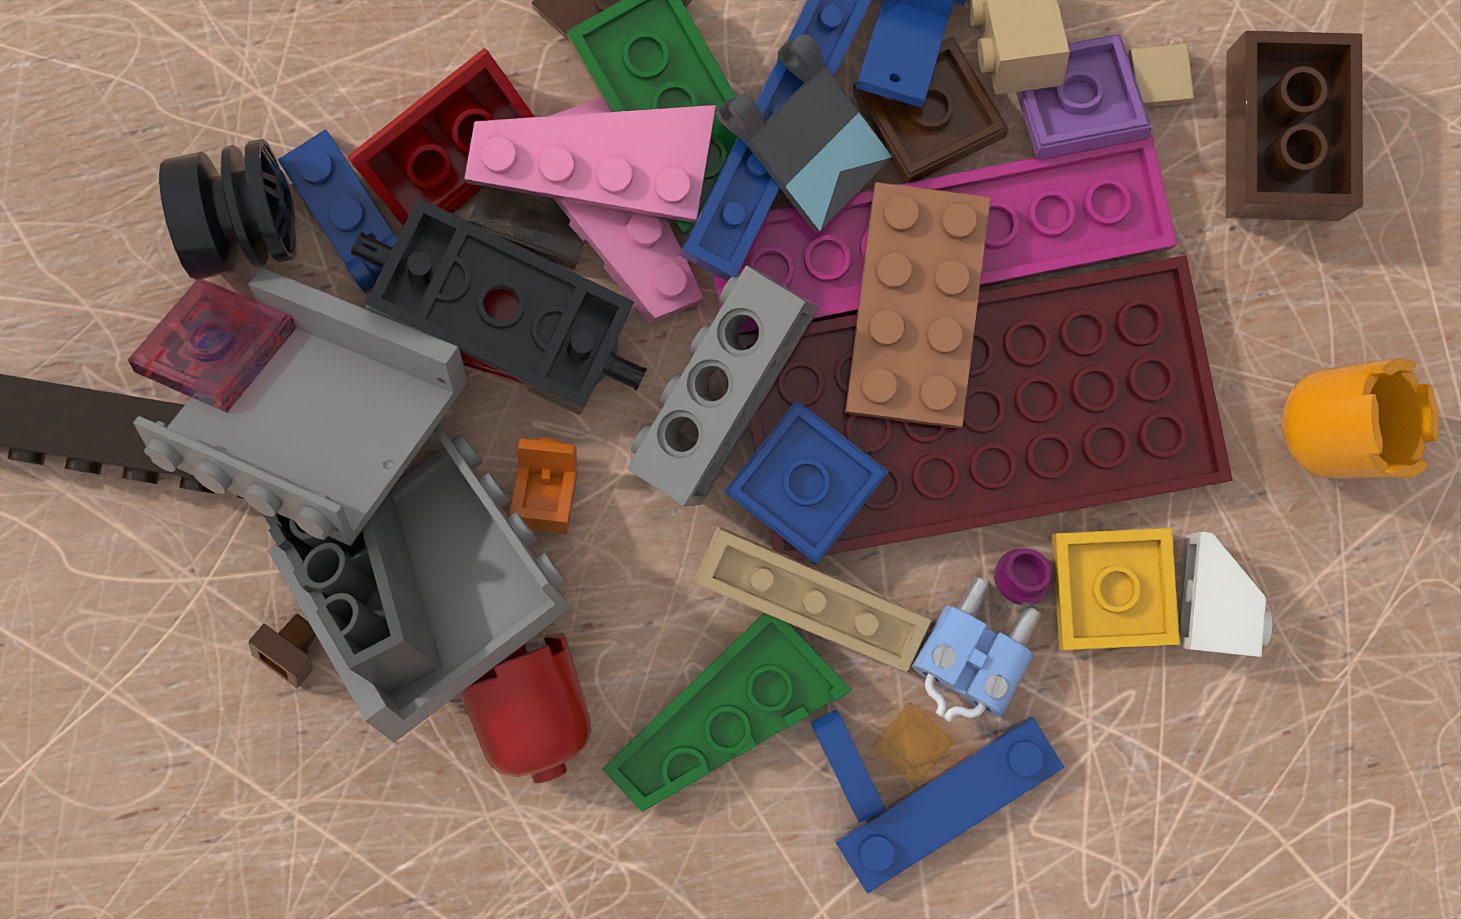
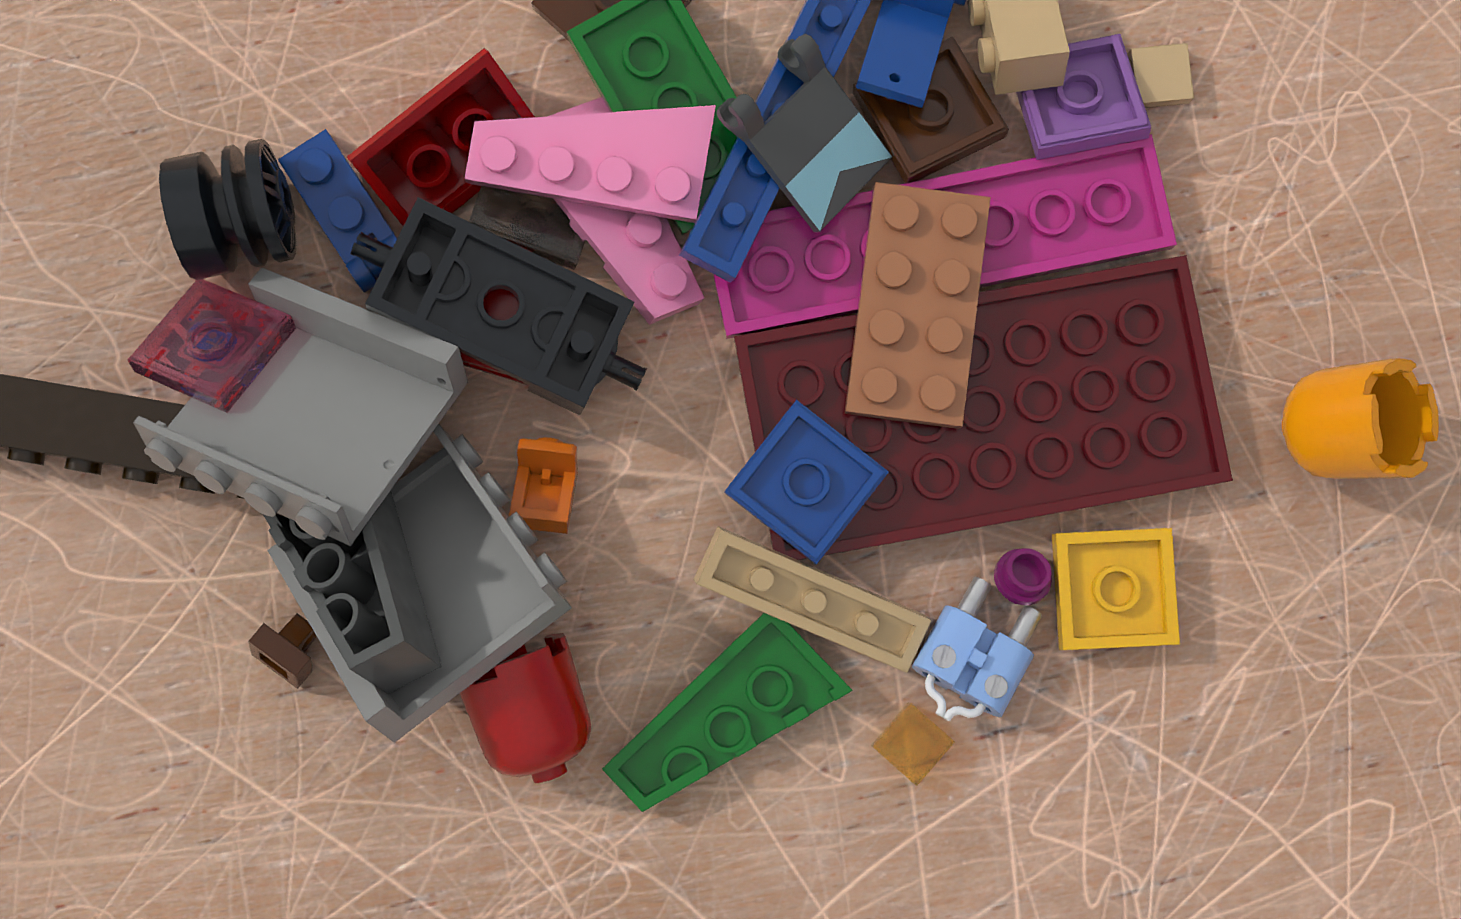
(781, 321): light grey brick -> none
(847, 766): blue beam -> none
(949, 804): blue plate -> none
(1219, 602): white slope -> none
(1294, 126): reddish brown brick -> none

